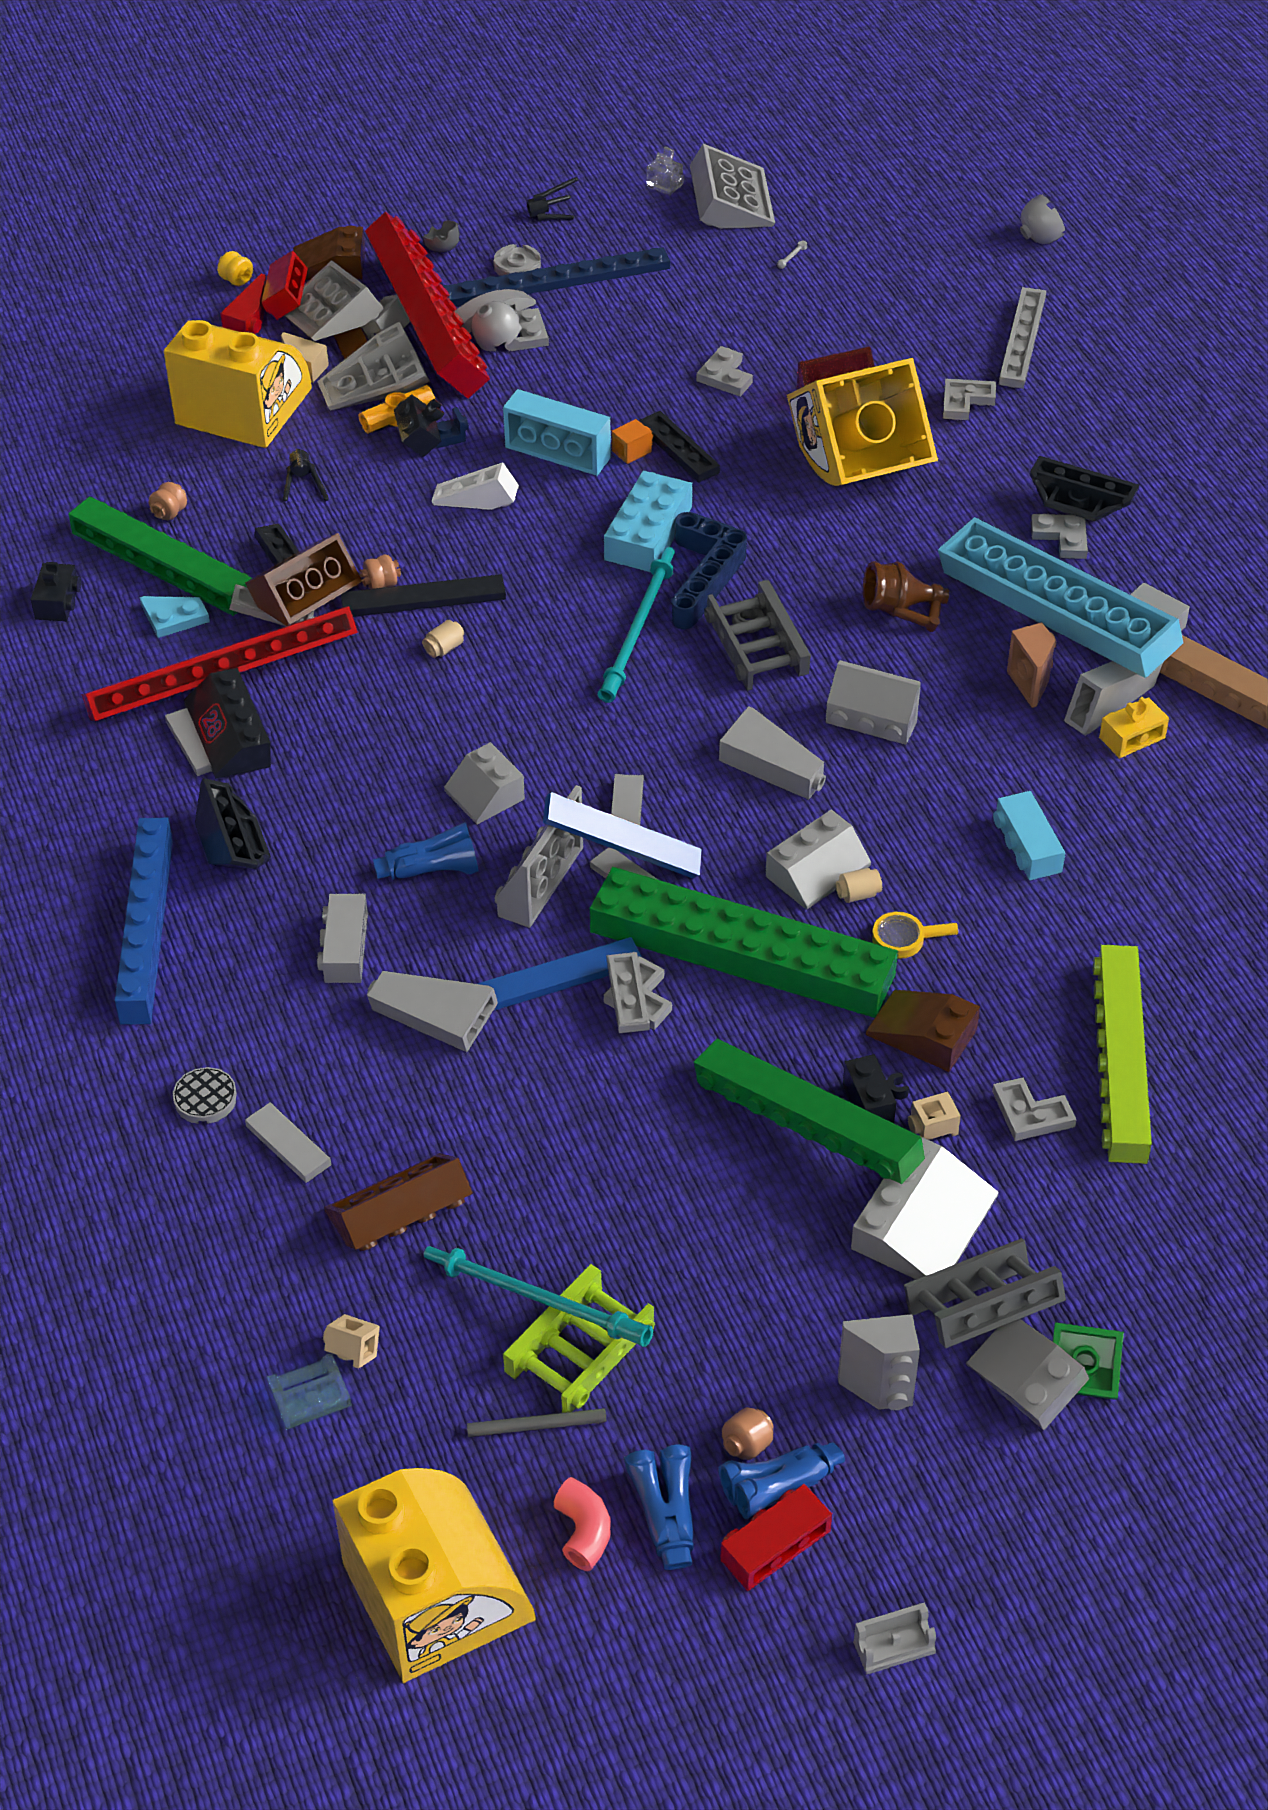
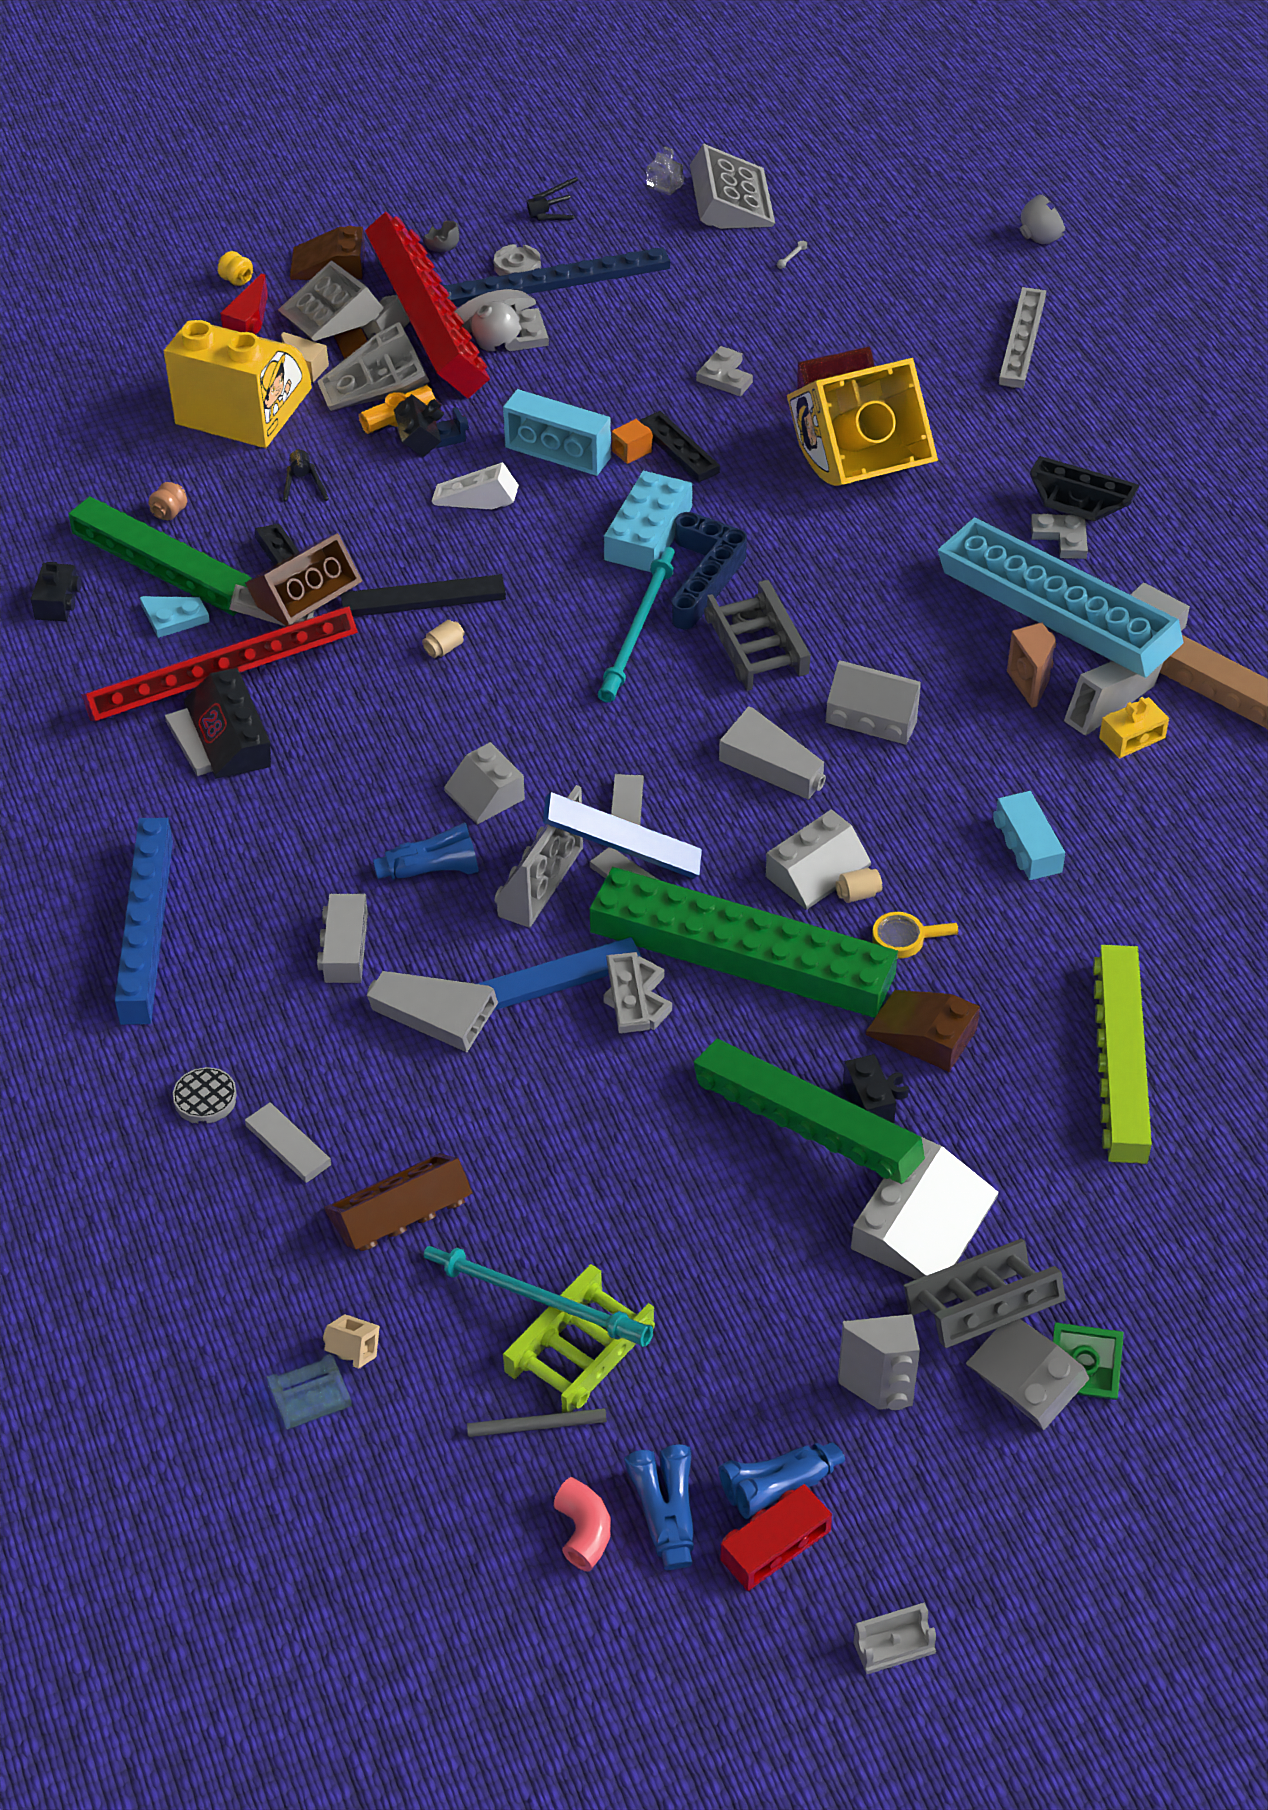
(228, 828): black wedge -> none
(284, 285): red brick -> none
(380, 572): nougat piece -> none
(427, 1568): yellow brick -> none
(748, 1432): nougat head -> none
(896, 589): reddish brown piece -> none
(934, 1116): tan brick -> none
(962, 393): light grey plate -> none
(1029, 1117): light grey plate -> none

